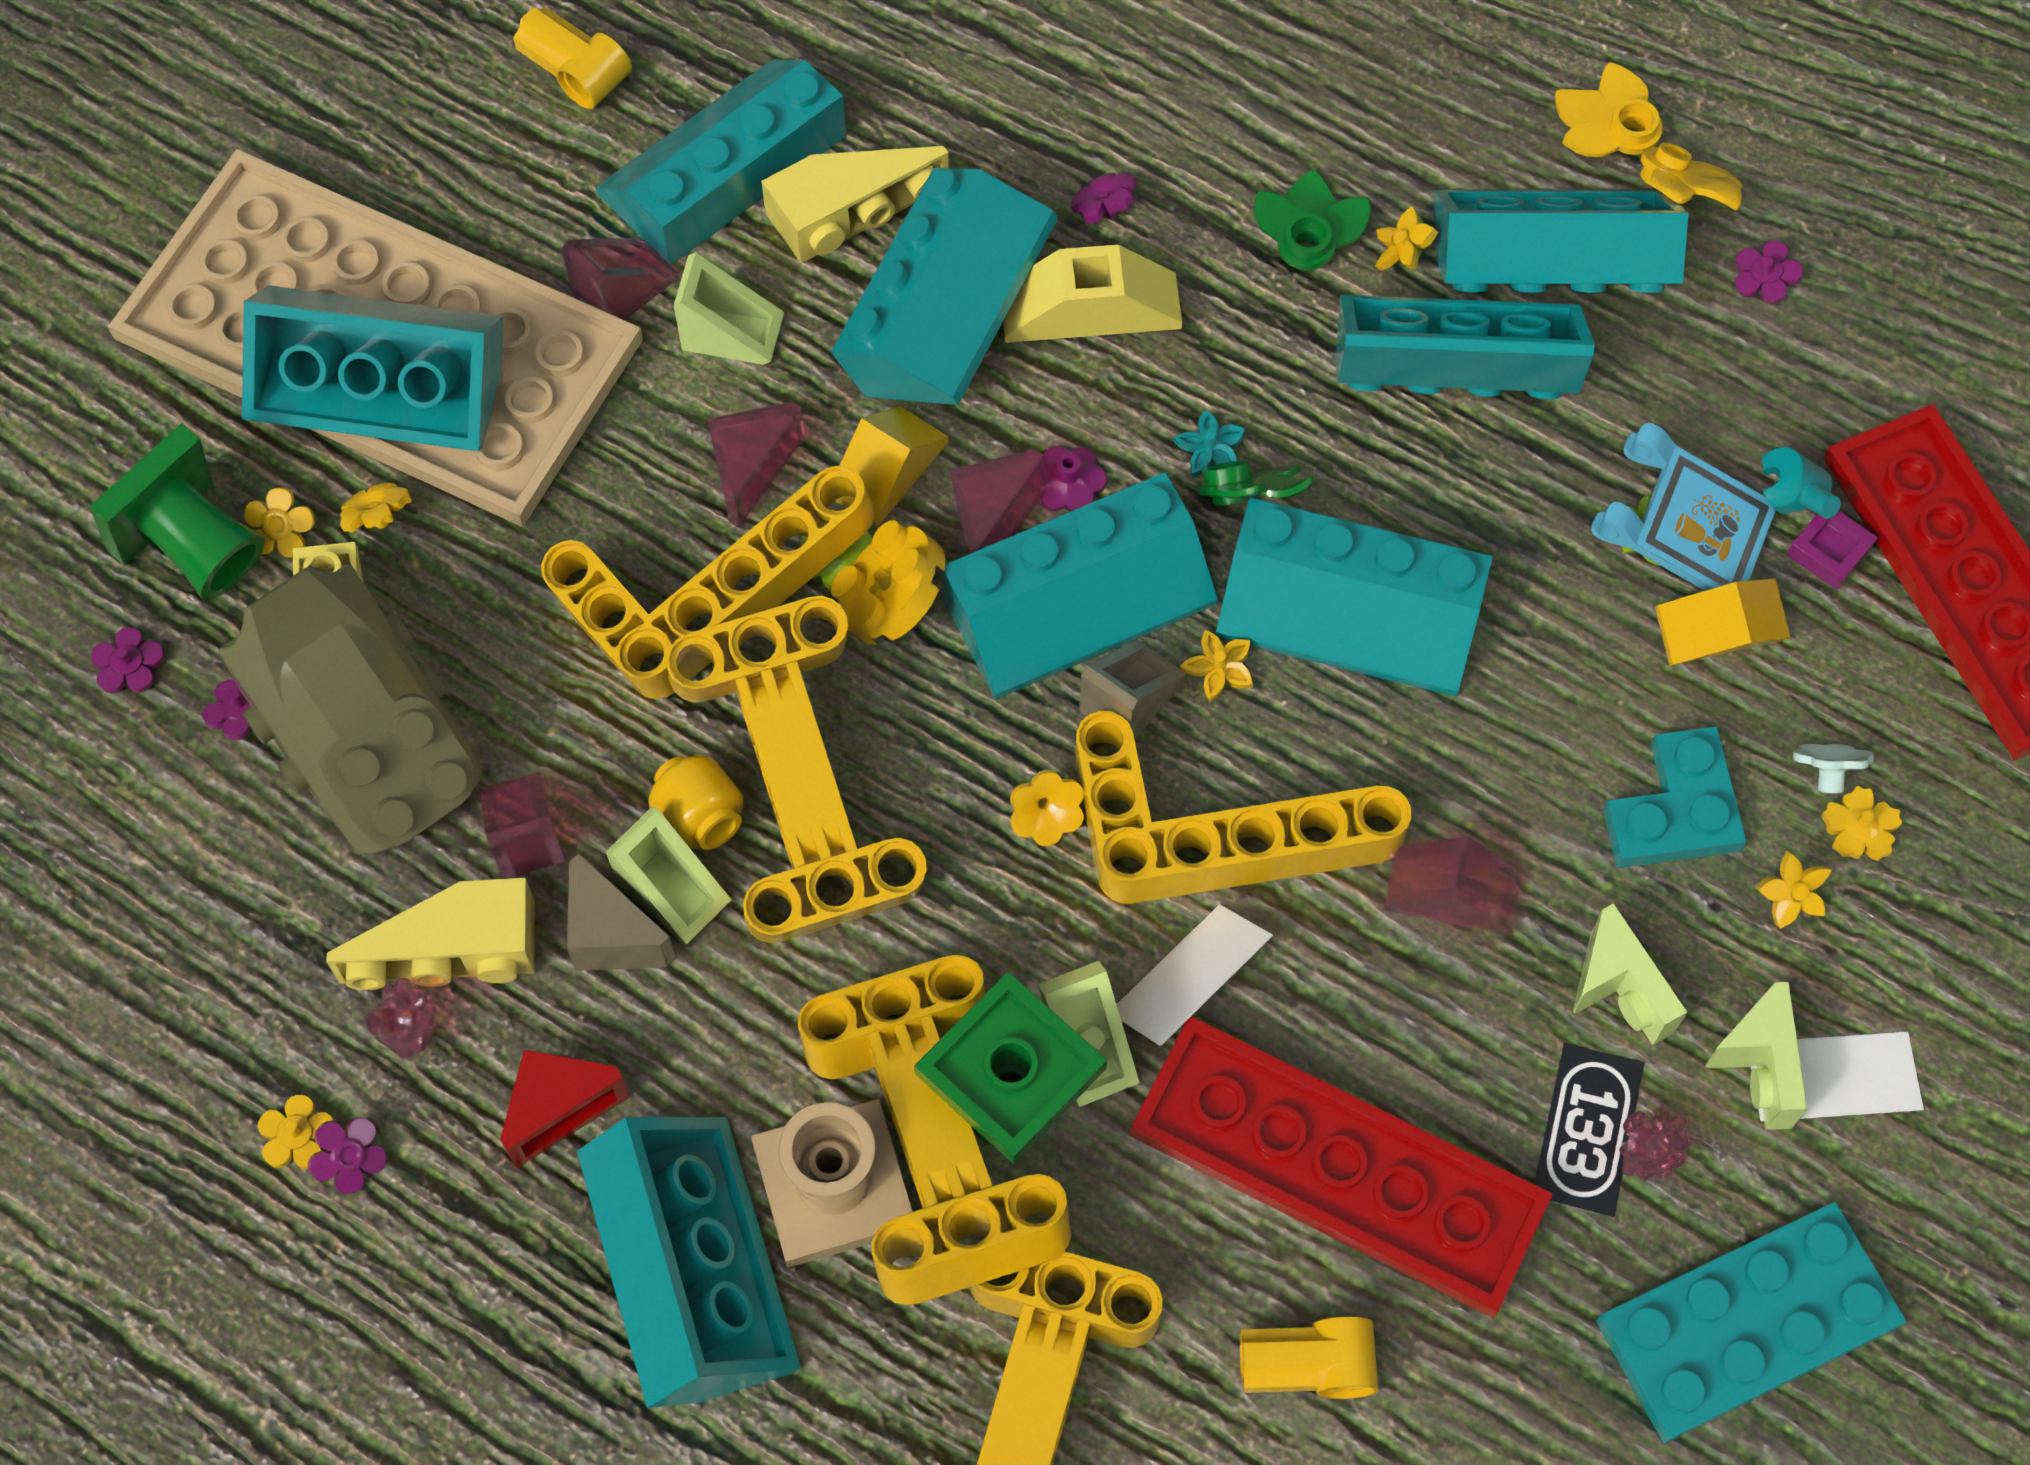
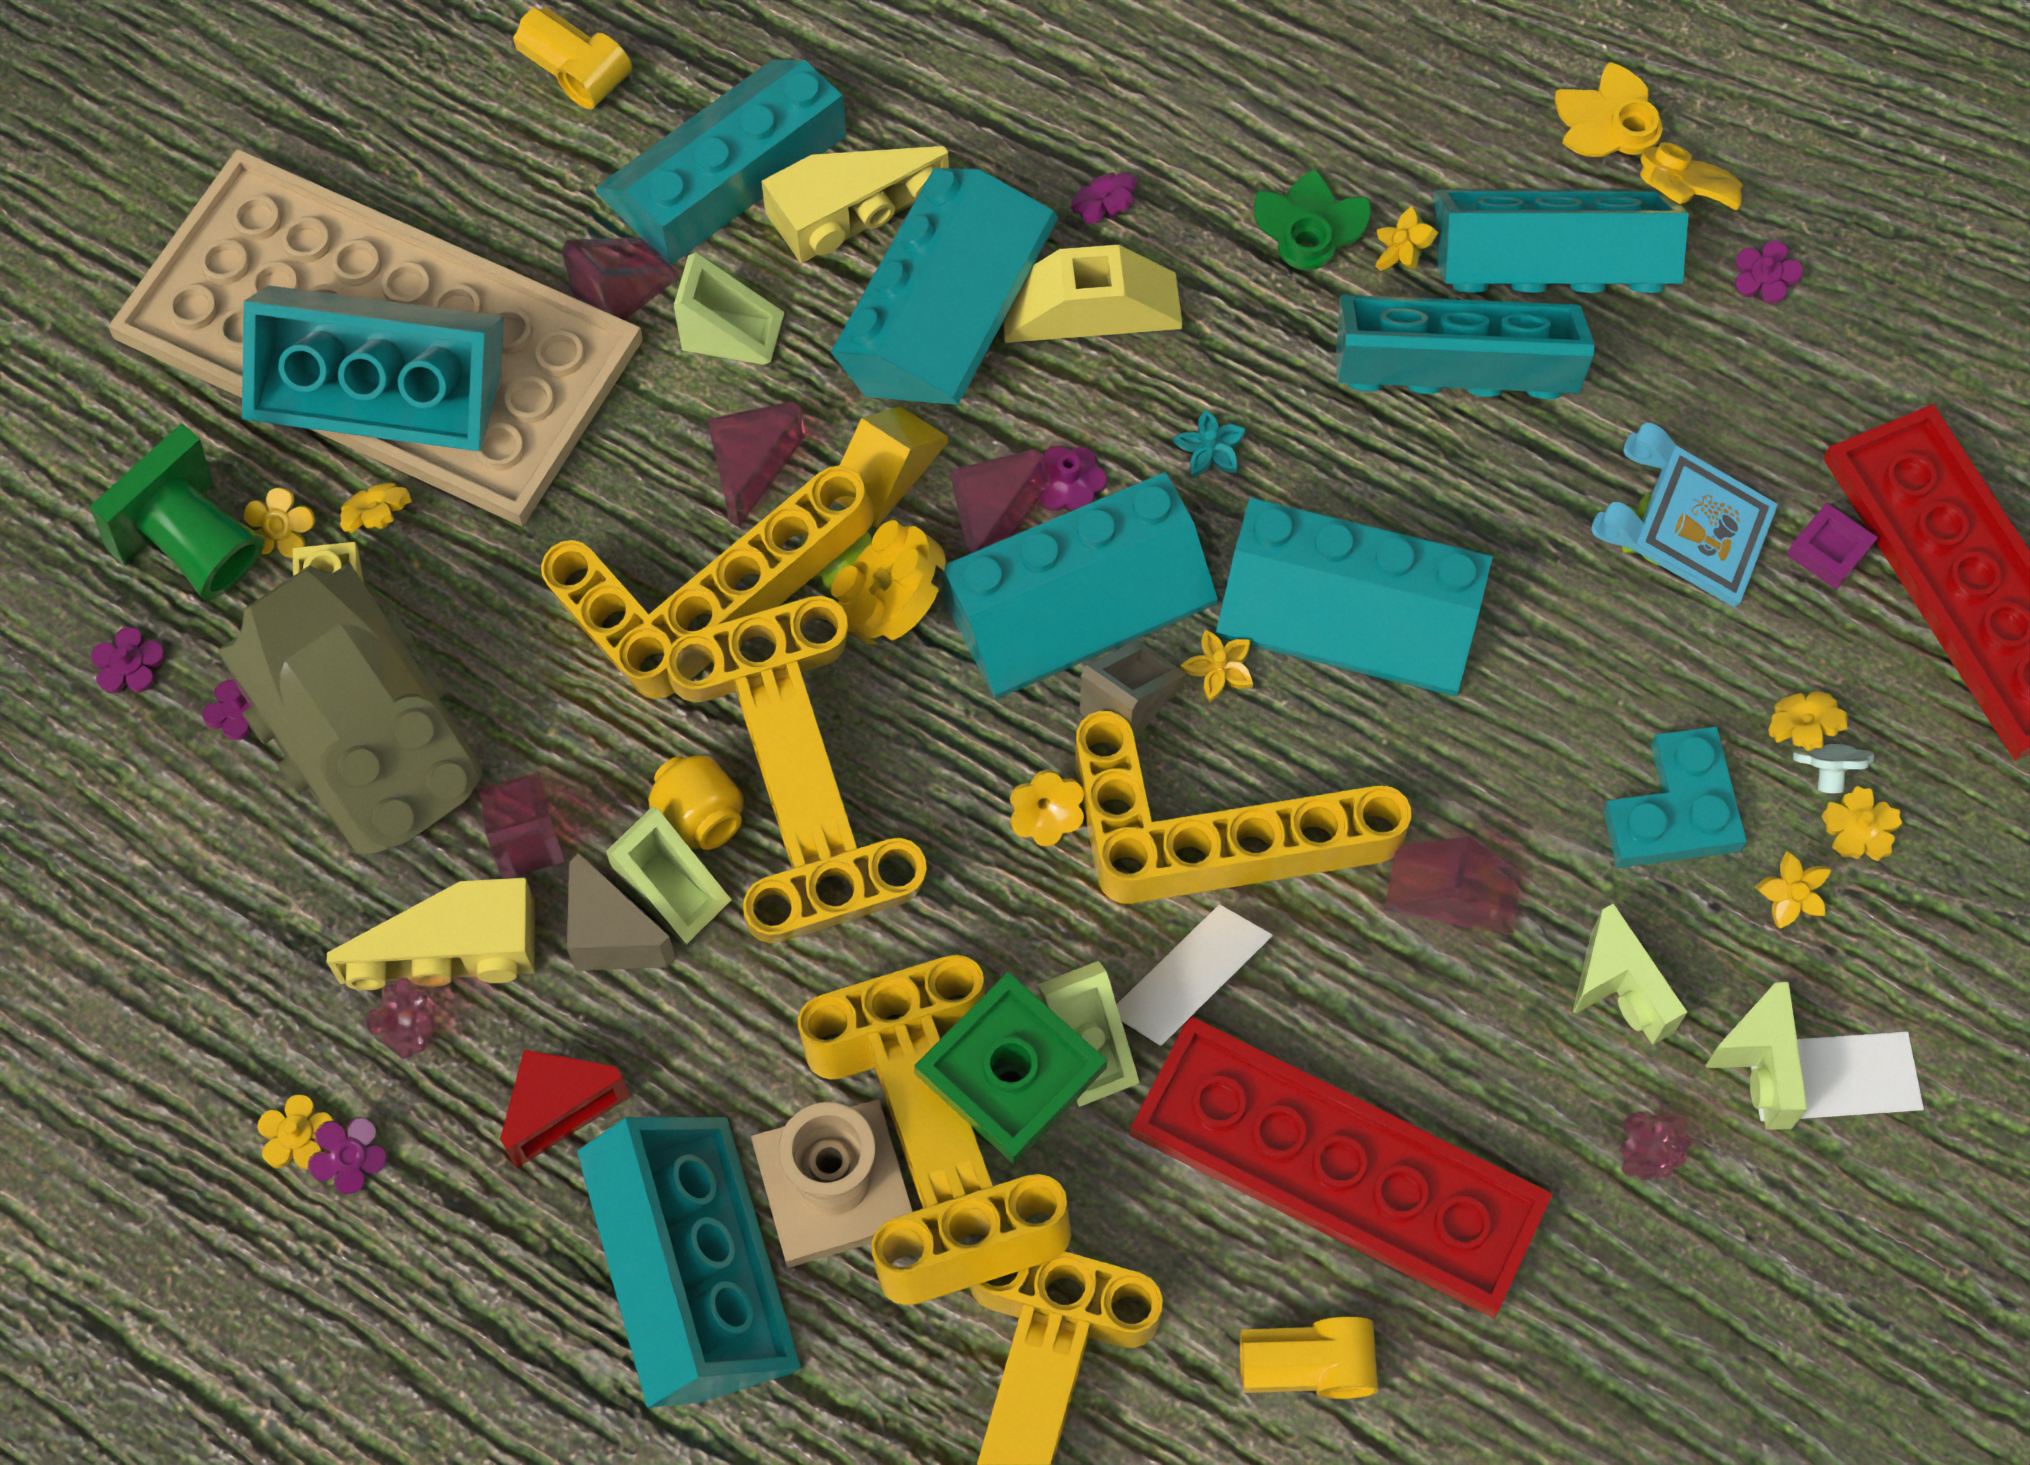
(1235, 482): green plate -> none
(1585, 1129): black sticker -> none
(1722, 621): yellow slope -> none
(1750, 1322): teal plate -> none
(1800, 484): teal piece -> none
(1807, 719): none -> yellow plant

